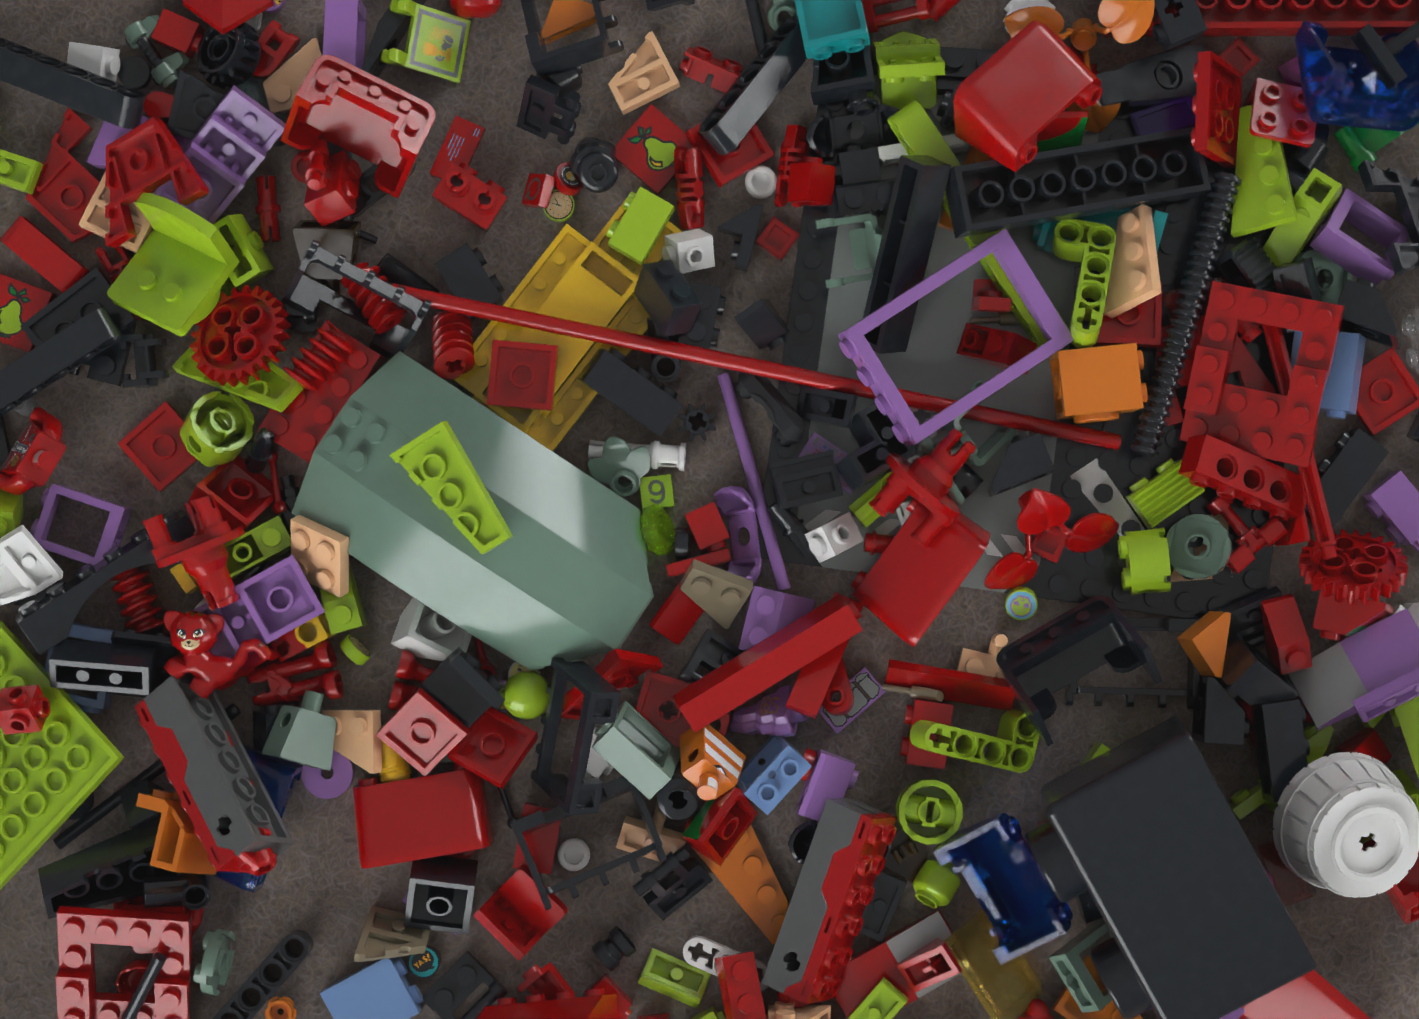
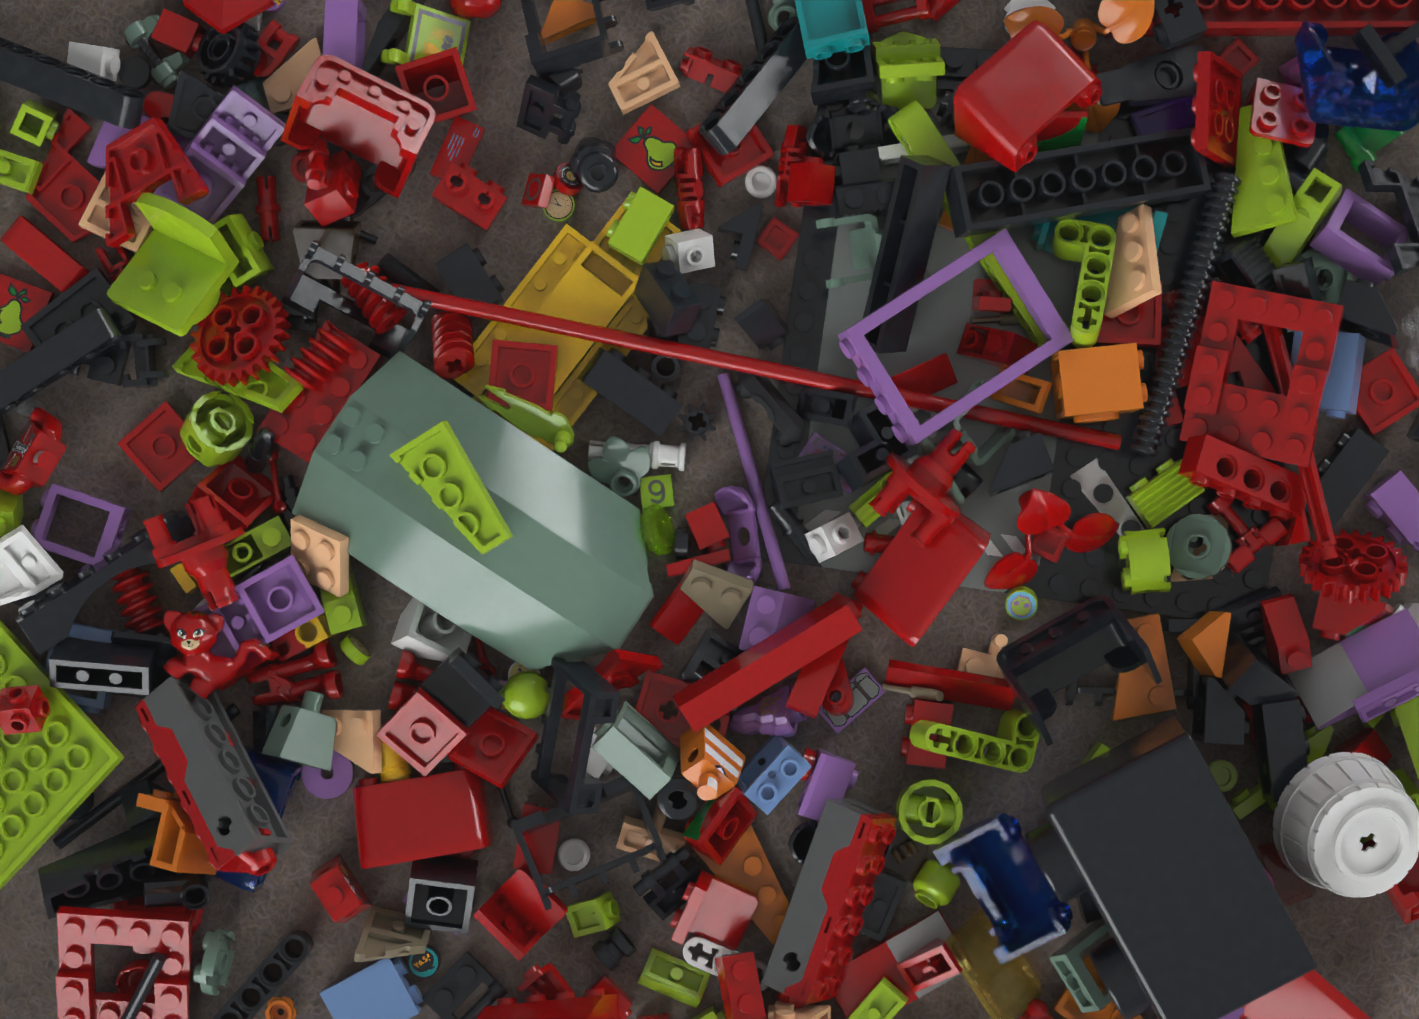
(35, 123): none -> lime brick
(339, 890): none -> red torso
(440, 82): none -> red slope
(532, 418): none -> lime piece
(593, 914): none -> lime bracket
(714, 911): none -> bracket
(928, 376): none -> red slope
(1024, 394): none -> orange slope
(1136, 690): none -> orange wing
(1224, 774): none -> lime tile

